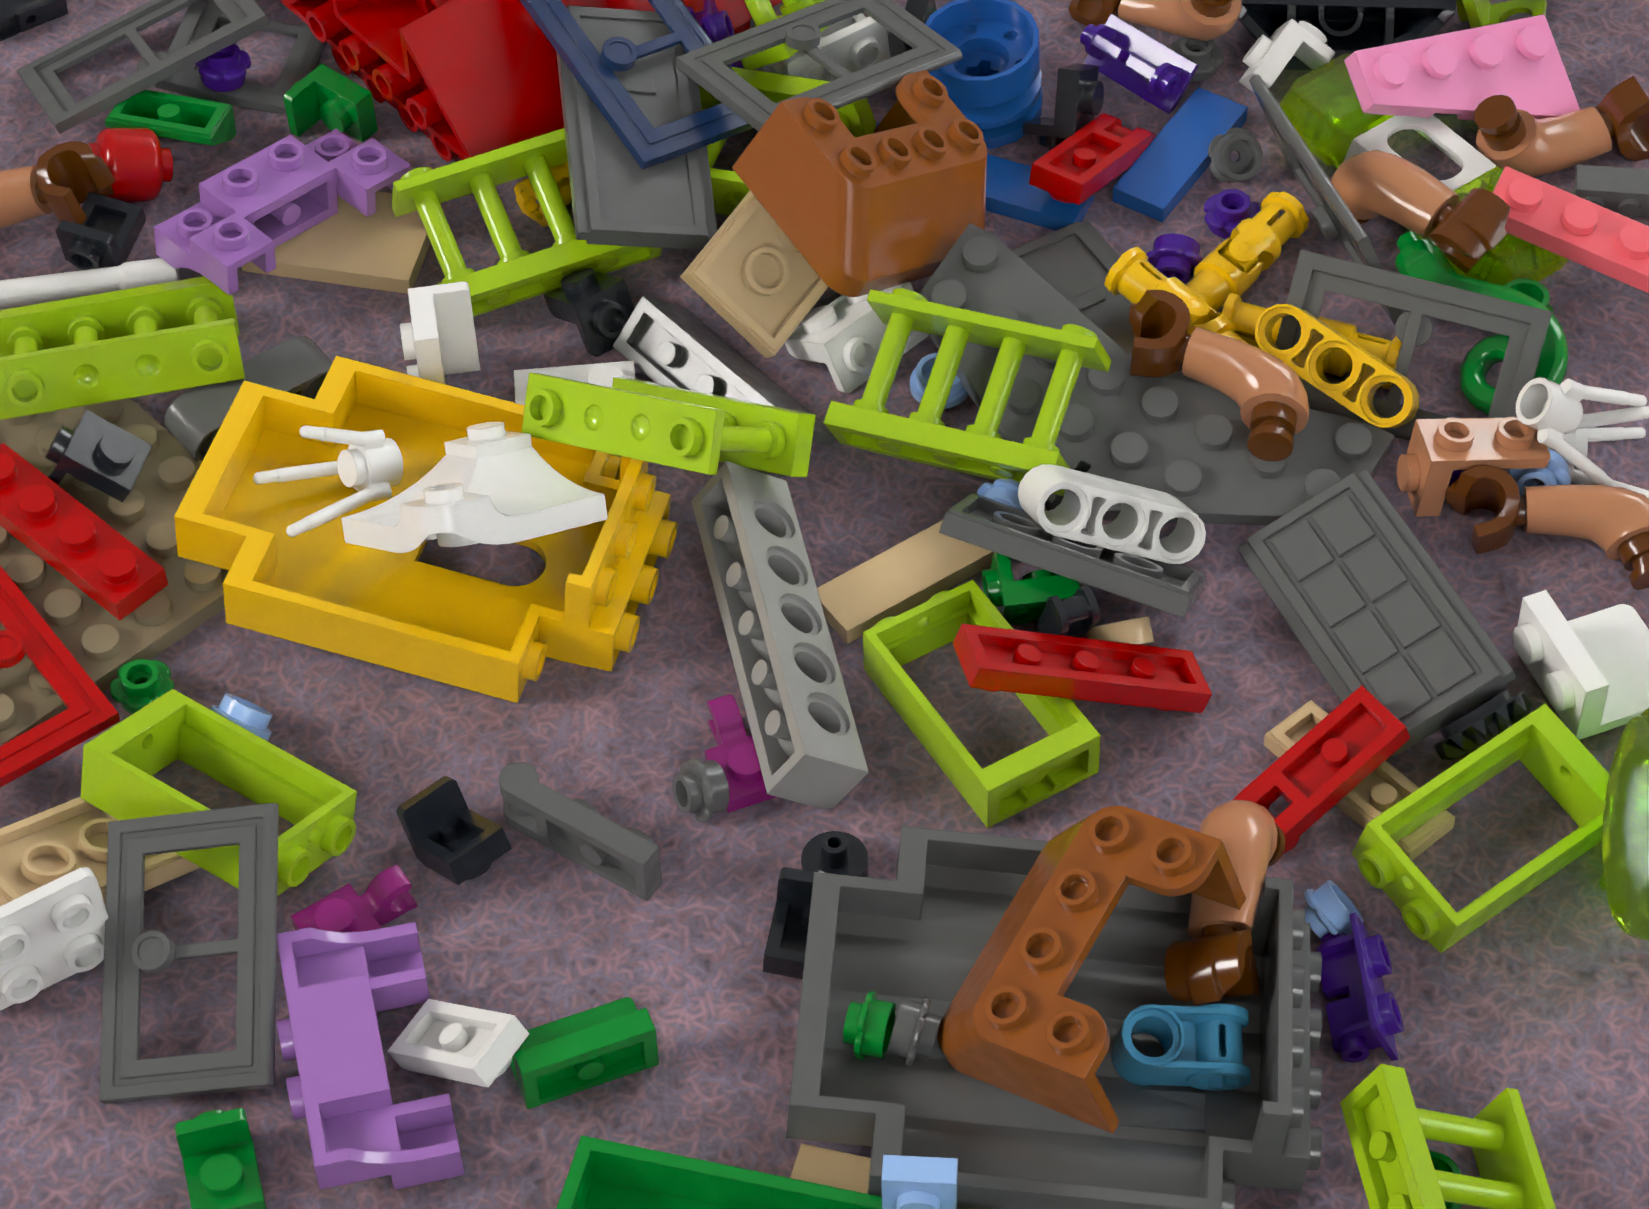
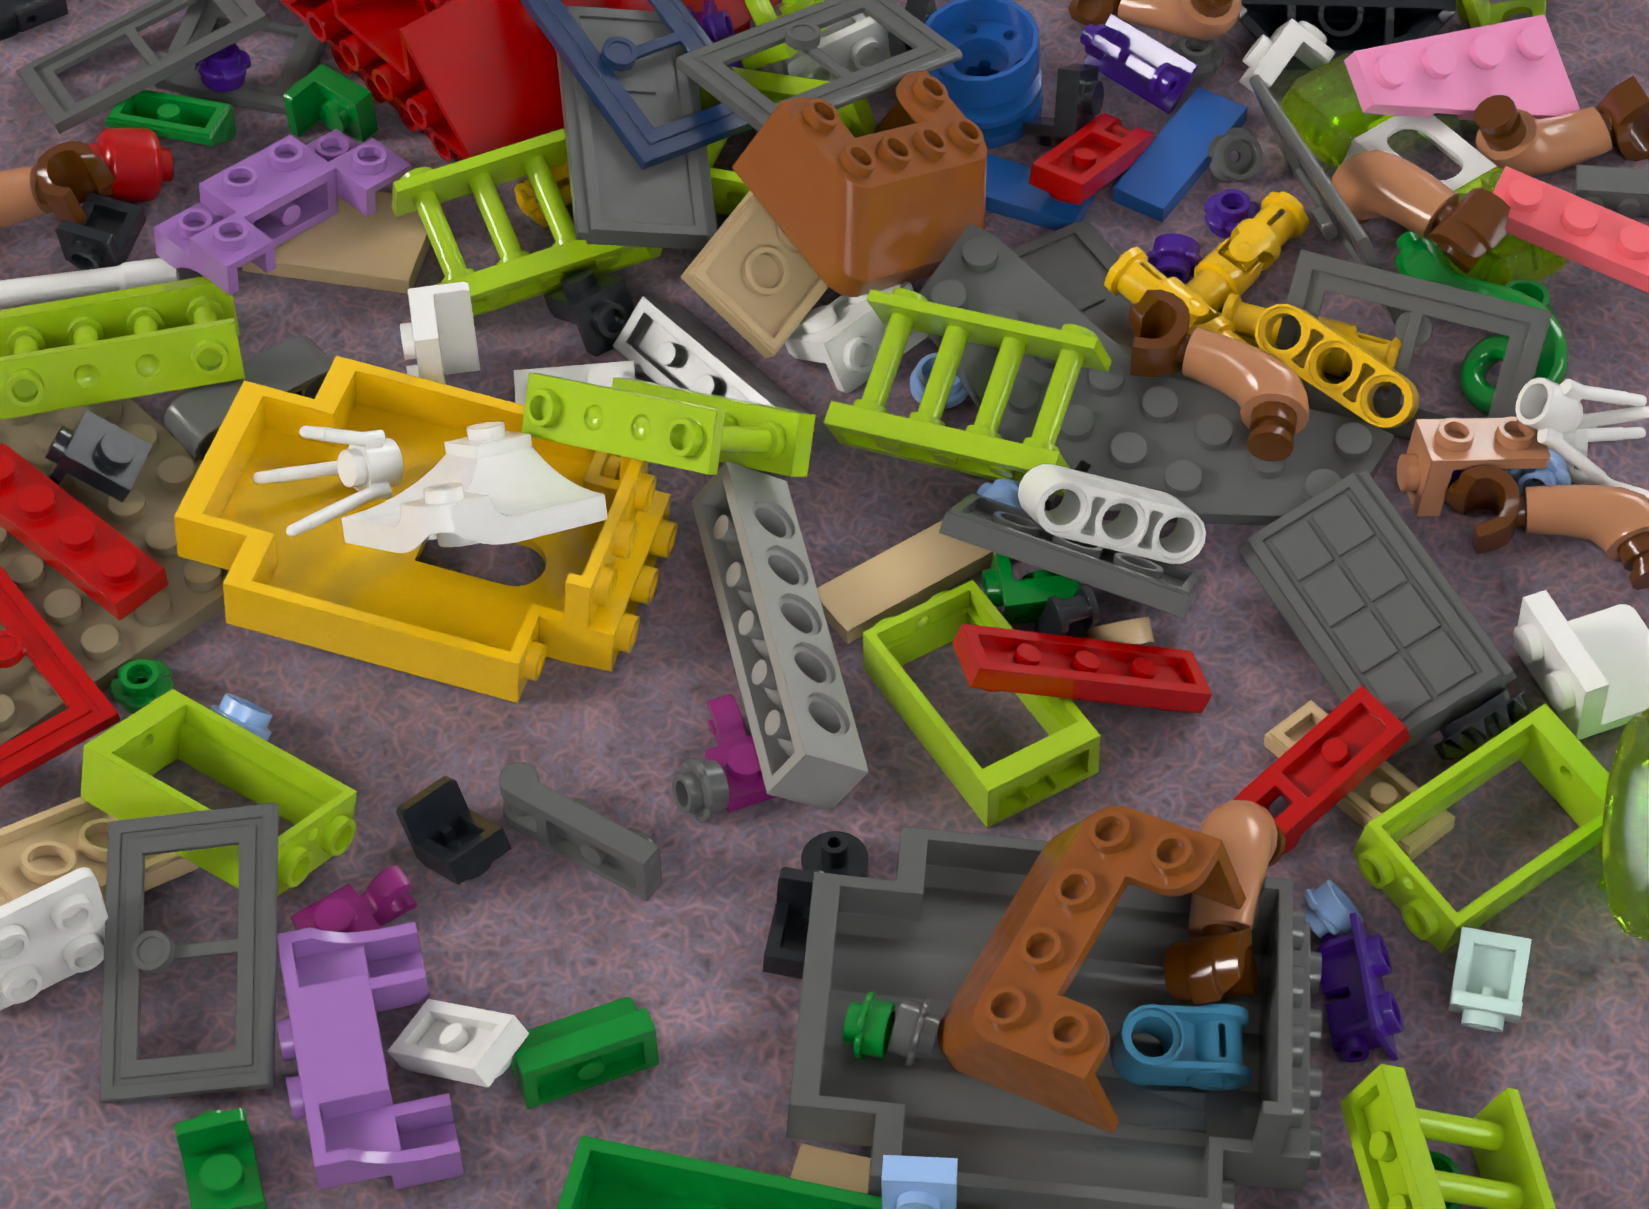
(1489, 979): none -> light aqua bracket

